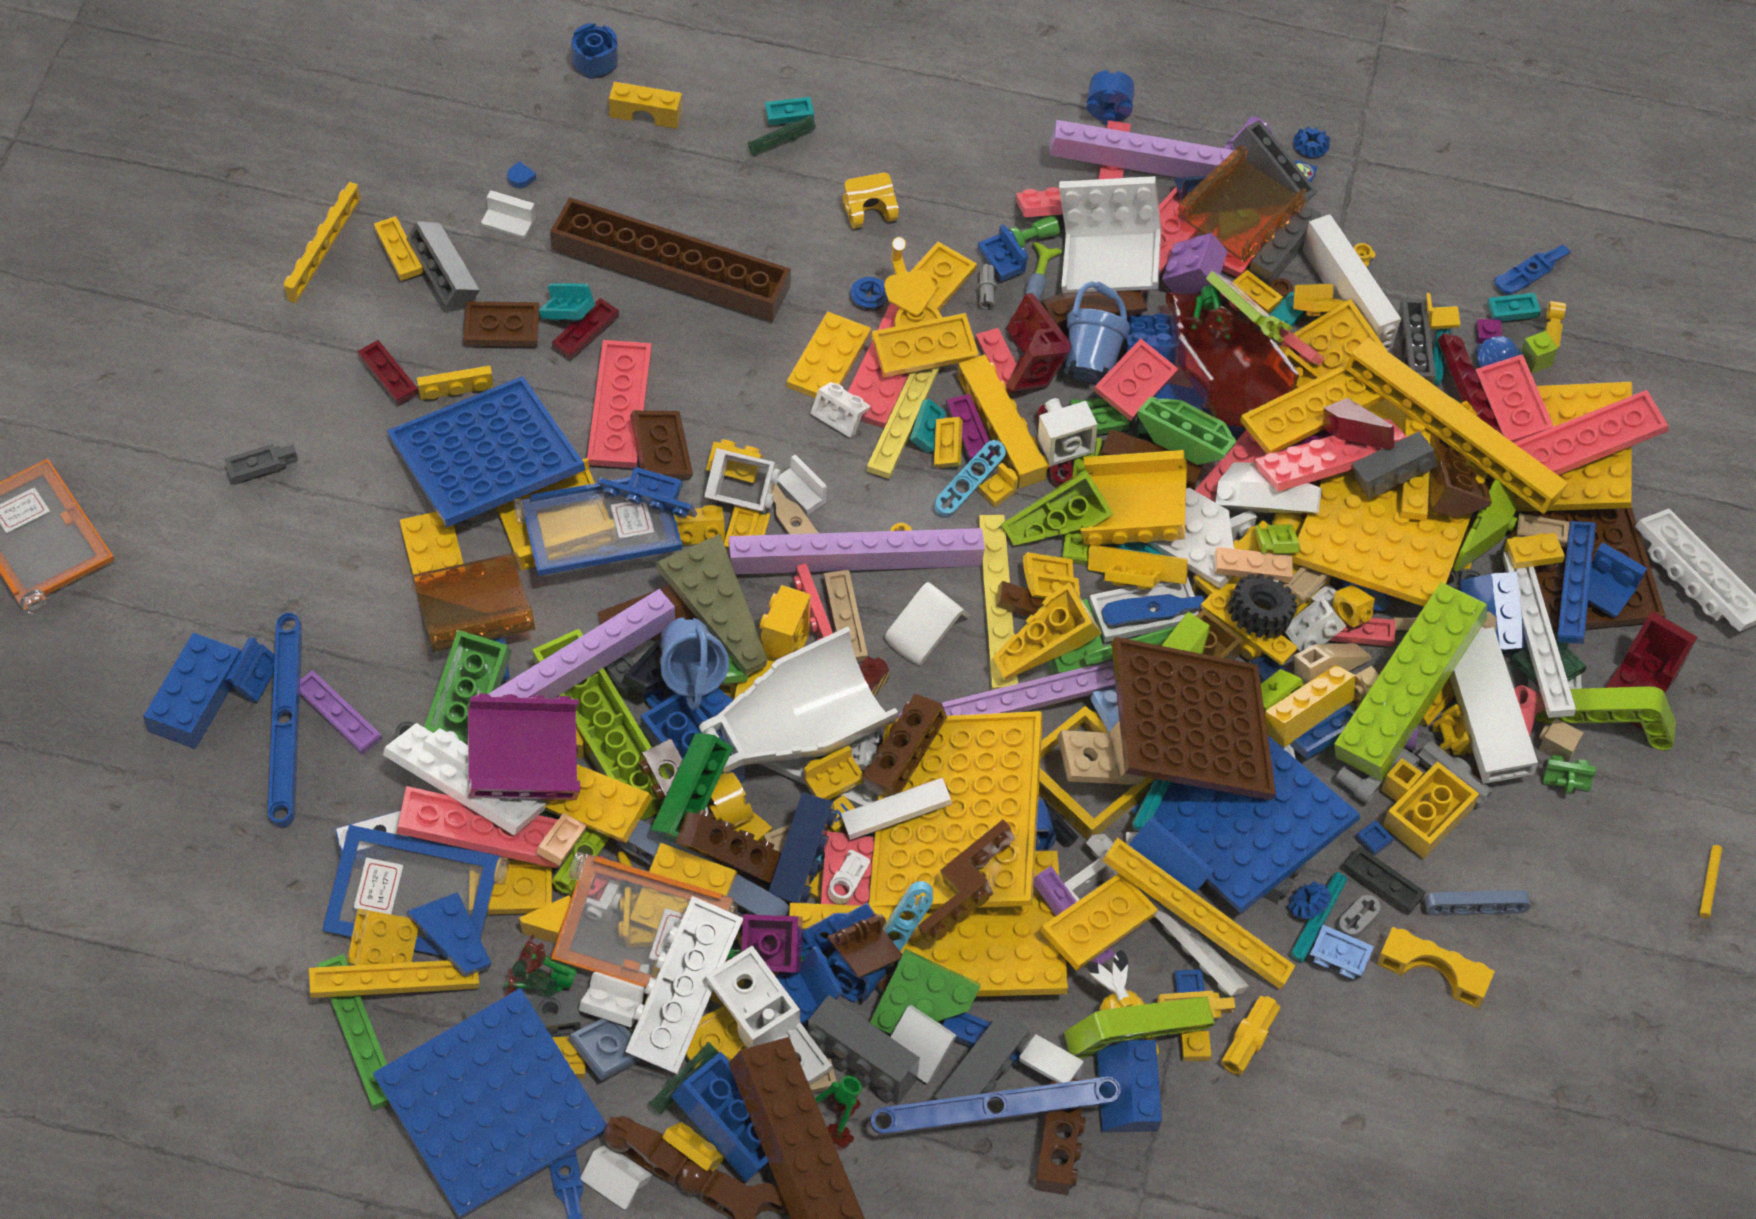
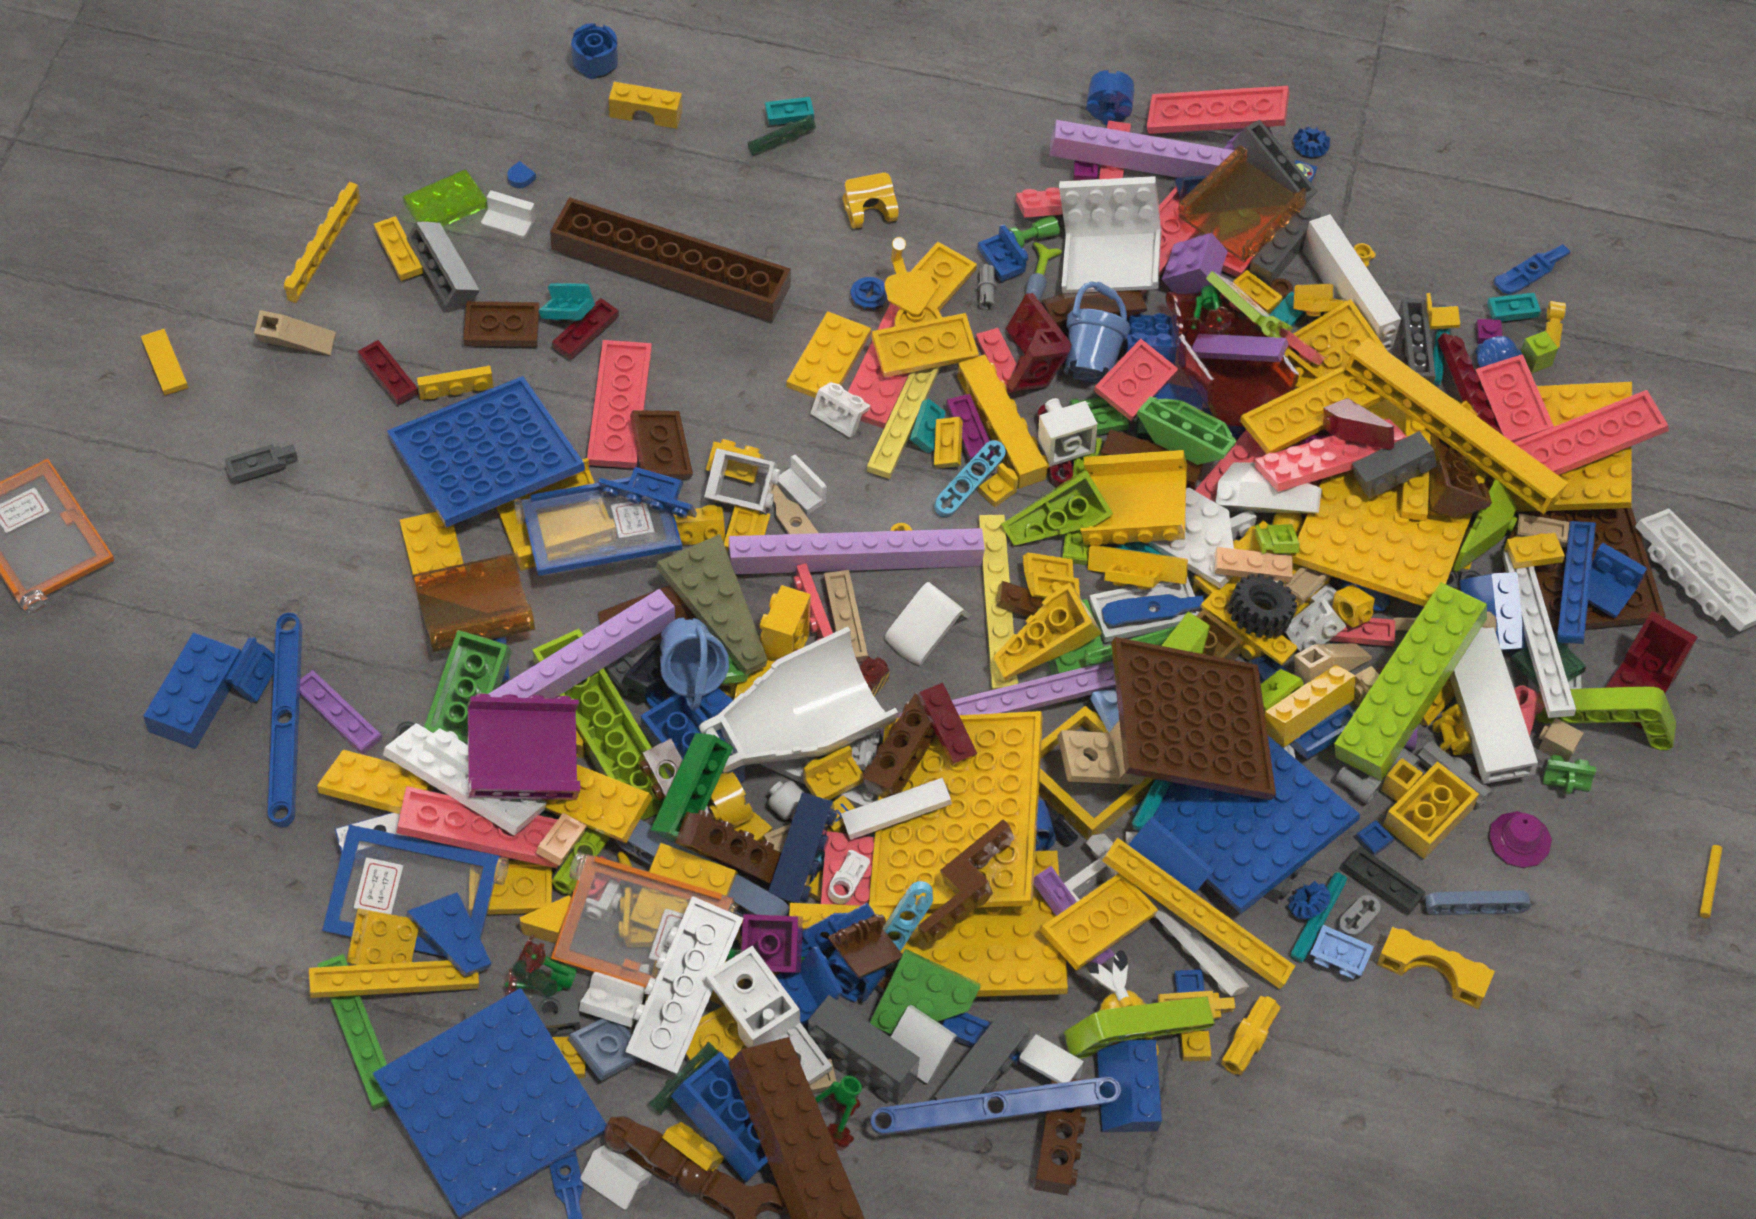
(164, 362): none -> yellow tile
(293, 333): none -> tan slope
(369, 781): none -> yellow plate
(446, 199): none -> clear neon green plate
(784, 799): none -> white head
(947, 724): none -> dark red plate
(1085, 171): none -> magenta plate
(1217, 109): none -> coral plate
(1240, 347): none -> medium lavender tile
(1520, 839): none -> magenta hat

